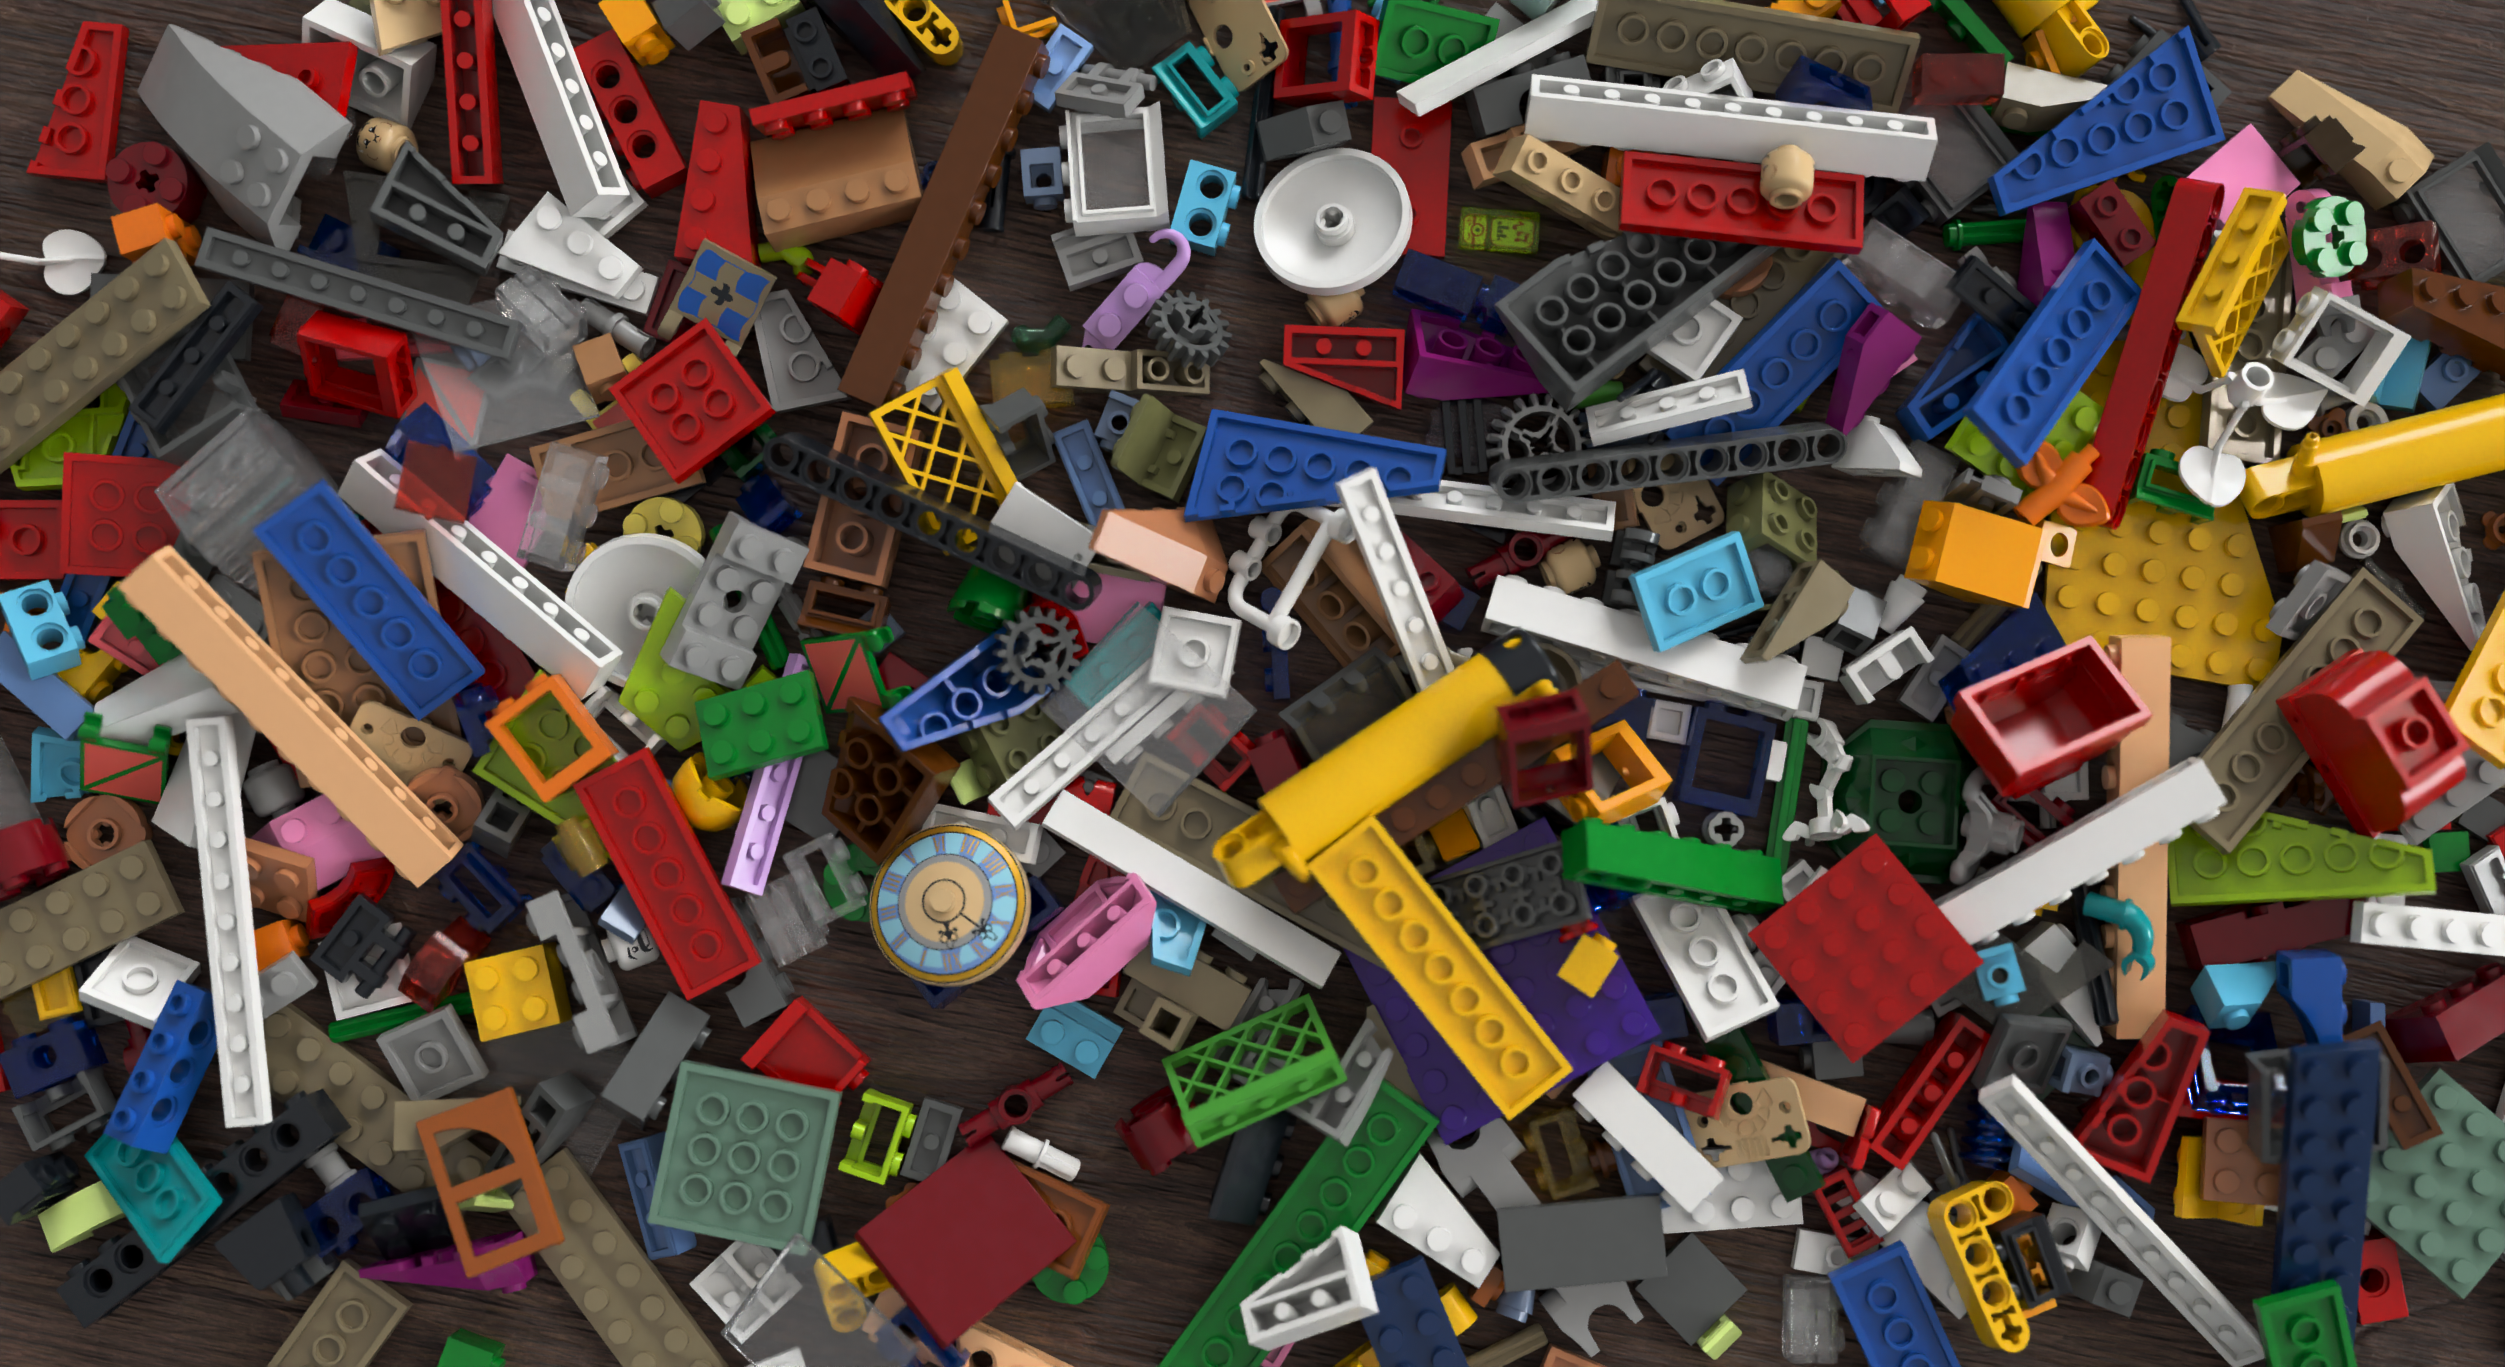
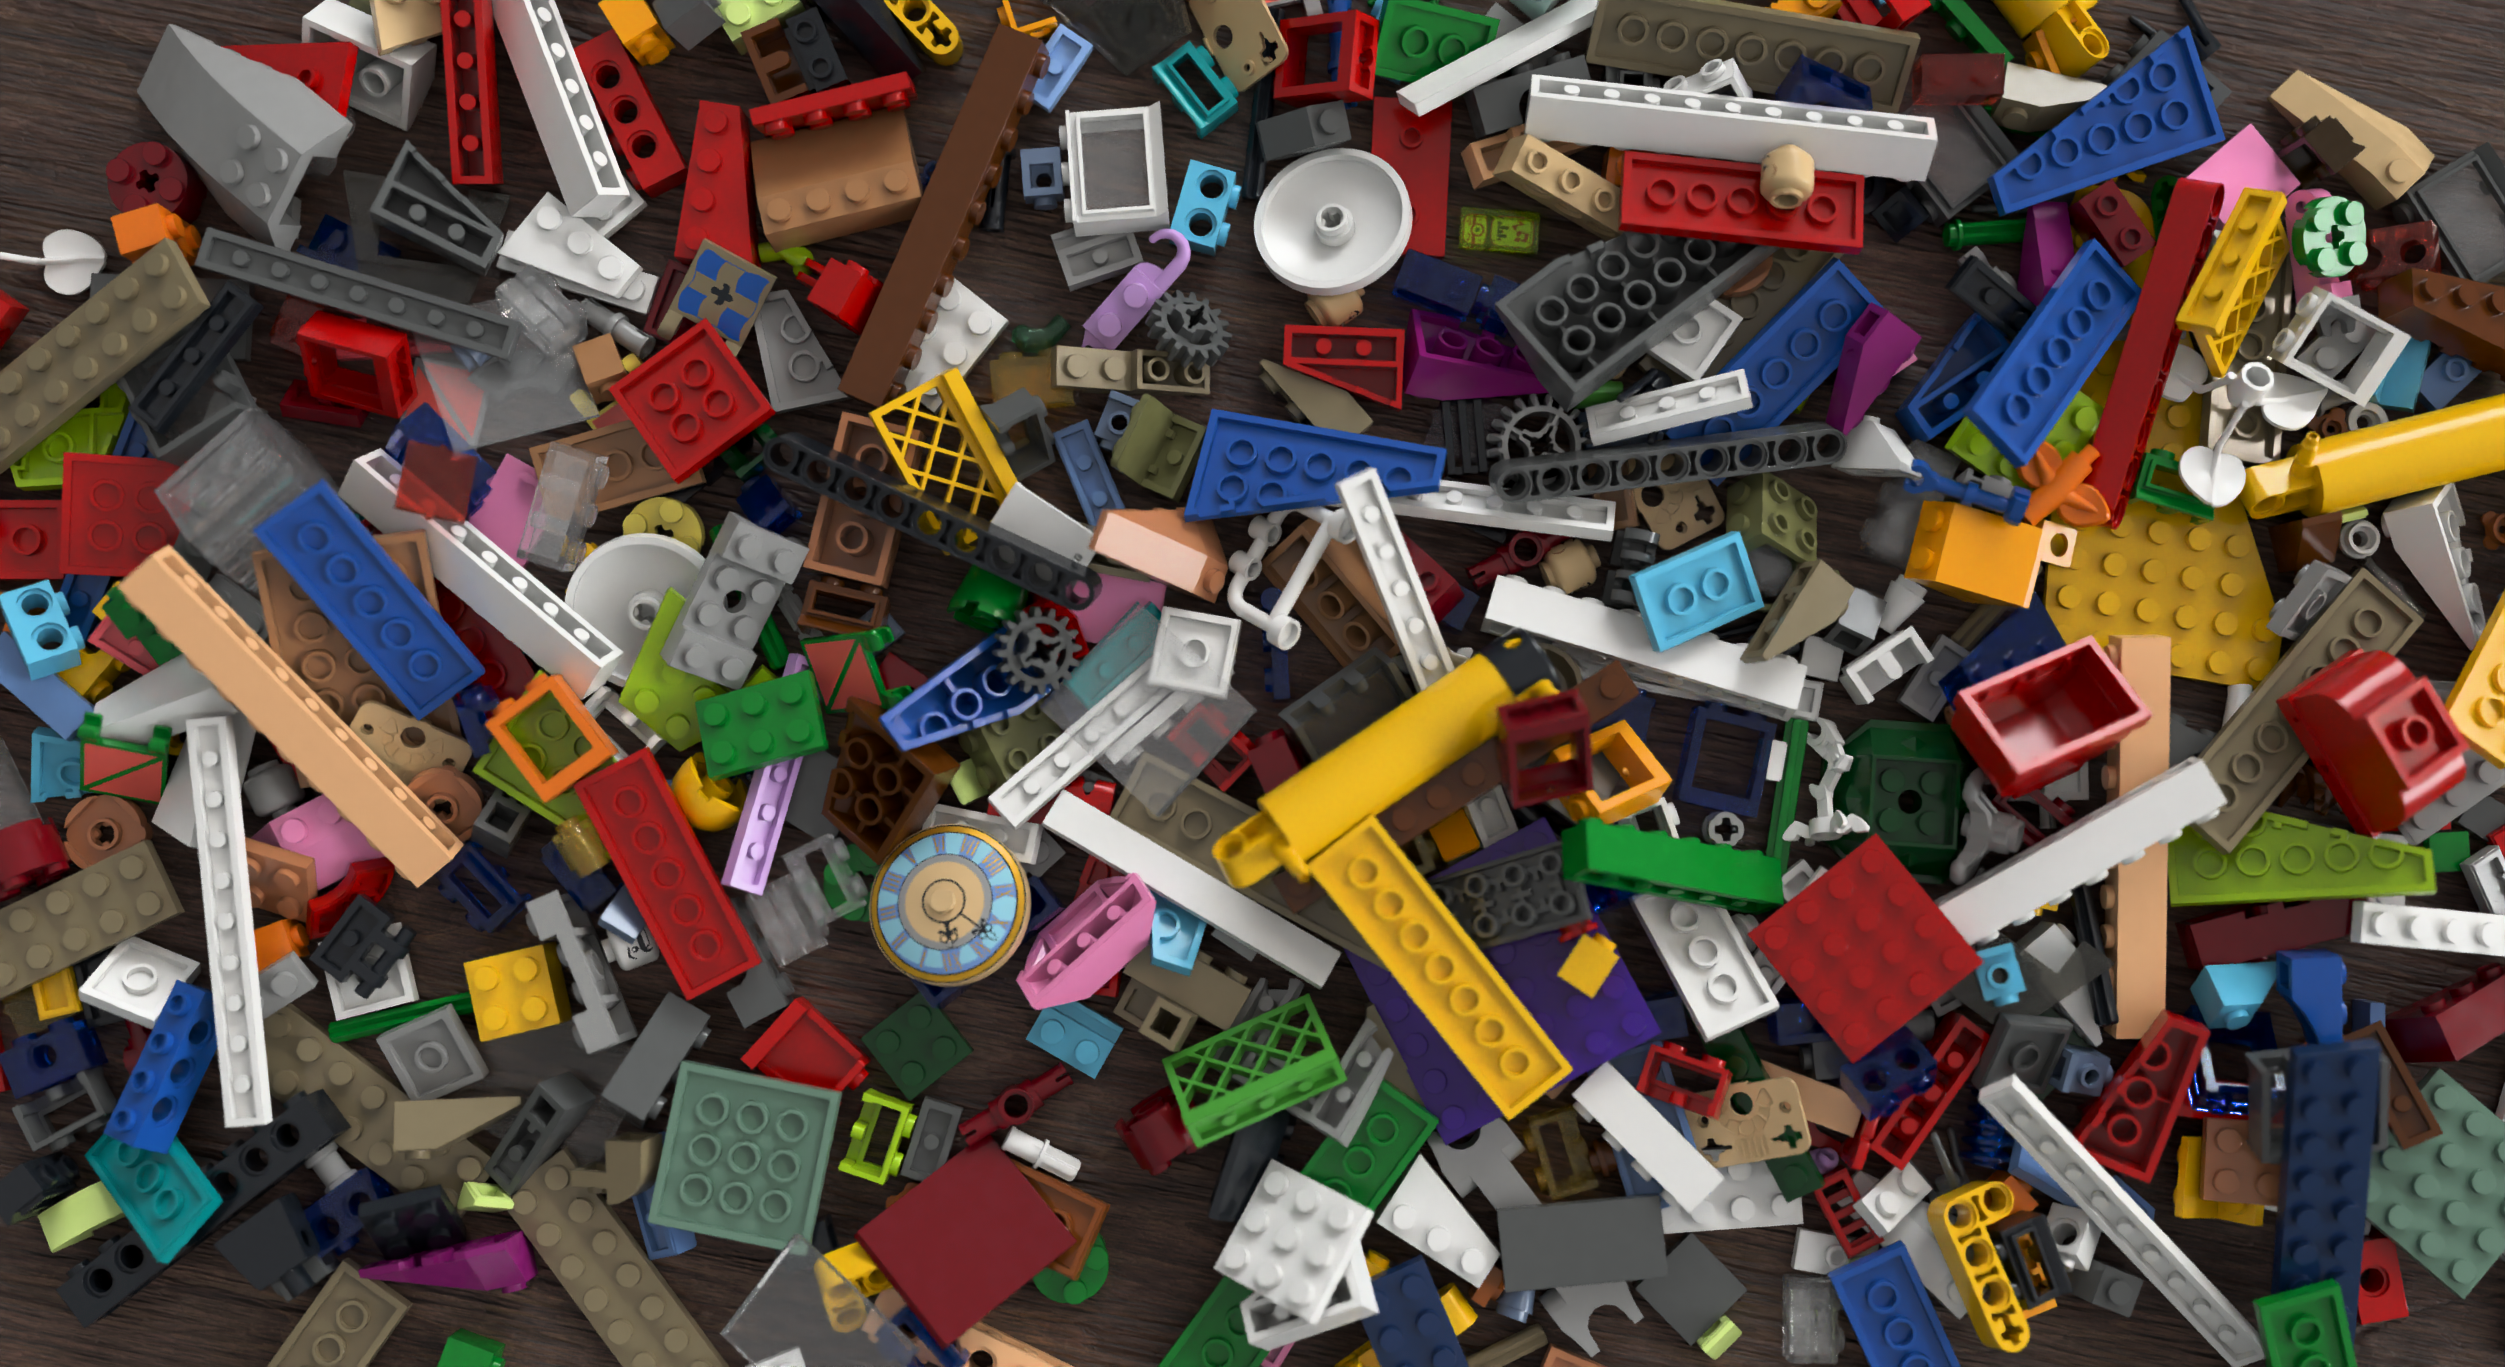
(87, 108): red wing -> none
(381, 142): tan head -> none
(440, 964): clear red brick -> none
(502, 1118): dark orange window -> none
(628, 1167): none -> dark tan brick
(733, 1277): white slope -> none
(916, 1045): none -> dark green plate
(1105, 90): light grey plate -> none
(1294, 1241): none -> white plate
(1669, 722): white tile -> none
(1882, 1068): none -> clear blue brick
(1904, 275): clear brick -> none
(1969, 493): none -> blue piece
(2128, 918): teal piece -> none

